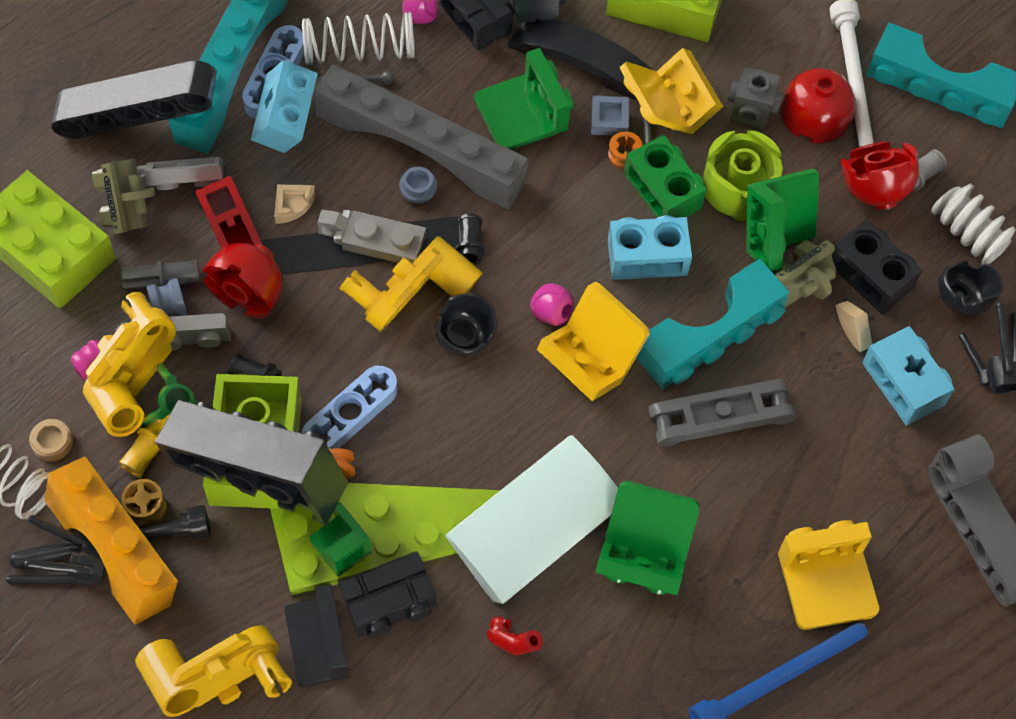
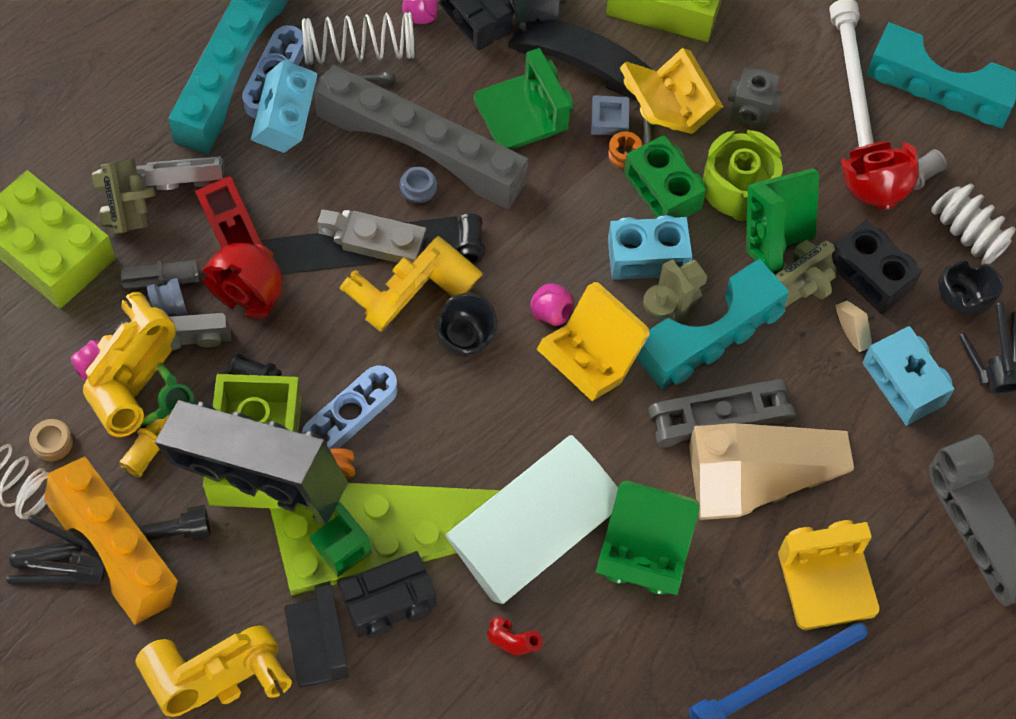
(134, 100): beam -> none
(140, 495): pearl gold wheel -> none
(292, 201): tan tile -> none
(676, 291): none -> olive hips
(756, 464): none -> tan wedge
(818, 105): red cylinder -> none

